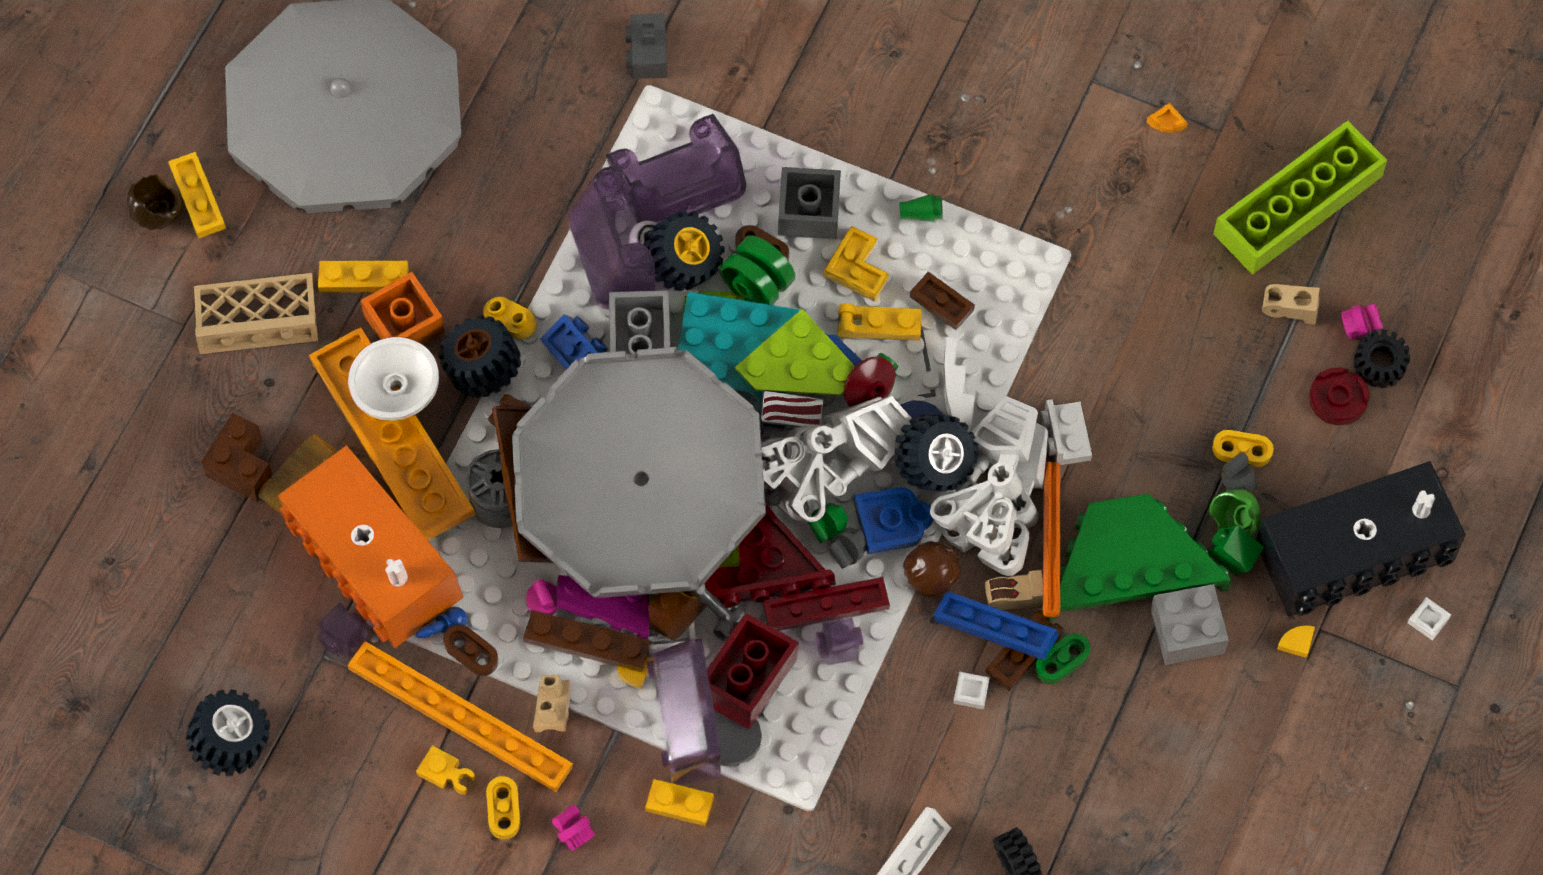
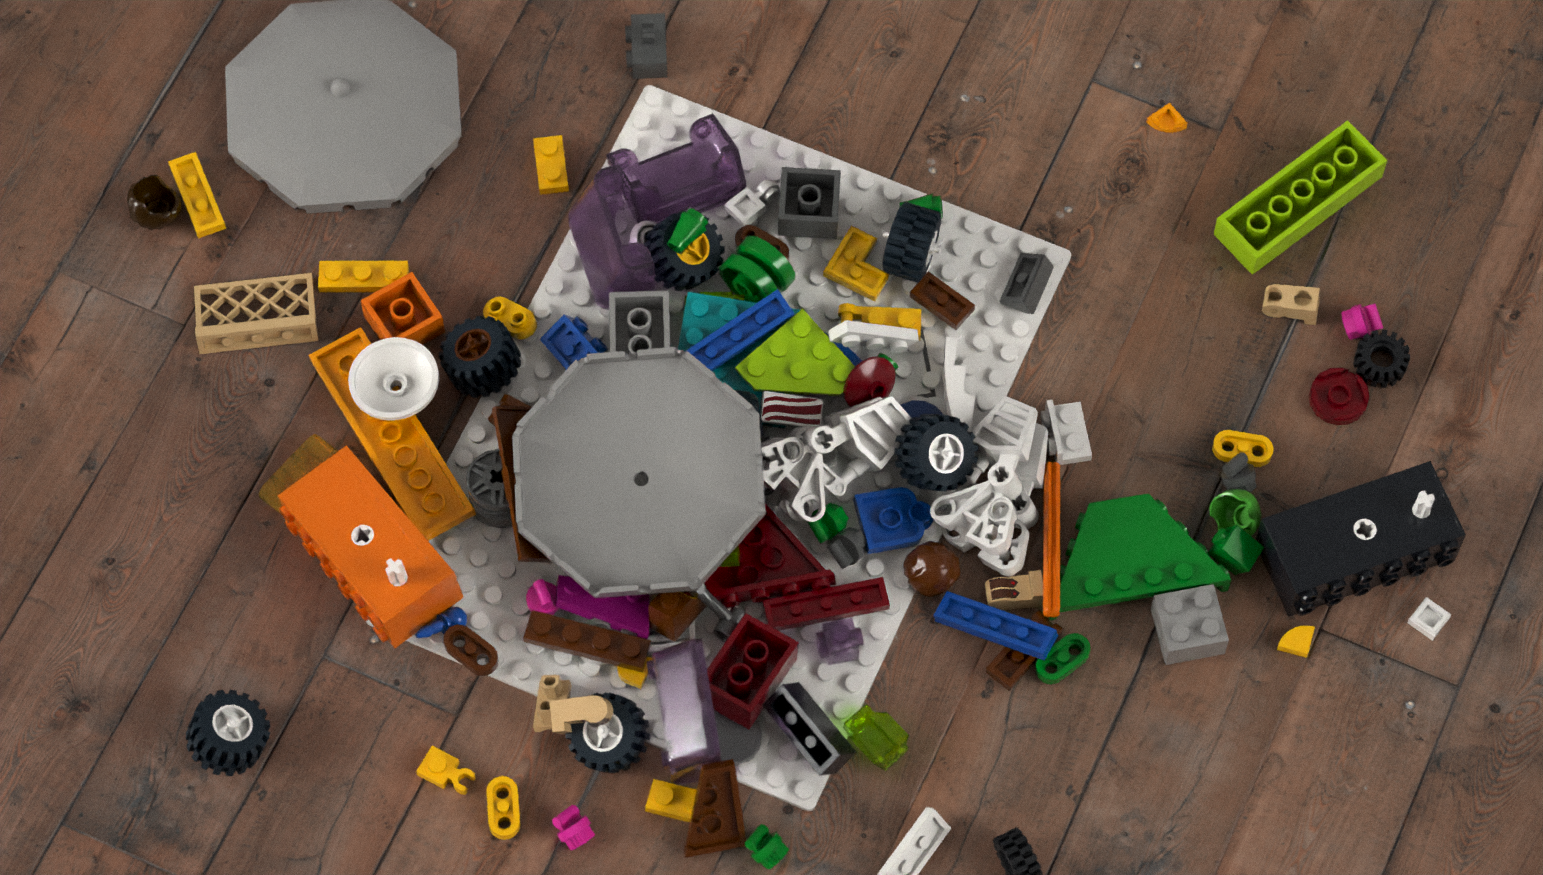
(233, 459): reddish brown brick -> none
(342, 631): clear purple brick -> none
(460, 716): light orange plate -> none
(550, 165): none -> yellow plate
(579, 710): none -> tan leg
(612, 744): none -> black wheel
(688, 229): none -> green cone
(716, 812): none -> reddish brown wing
(742, 331): none -> blue plate
(748, 206): none -> white plate
(766, 847): none -> green piece
(809, 728): none -> black brick
(873, 336): none -> white plate
(877, 736): none -> clear neon green slope
(911, 242): none -> black wheel
(971, 690): white tile -> none
(1027, 282): none -> dark grey slope

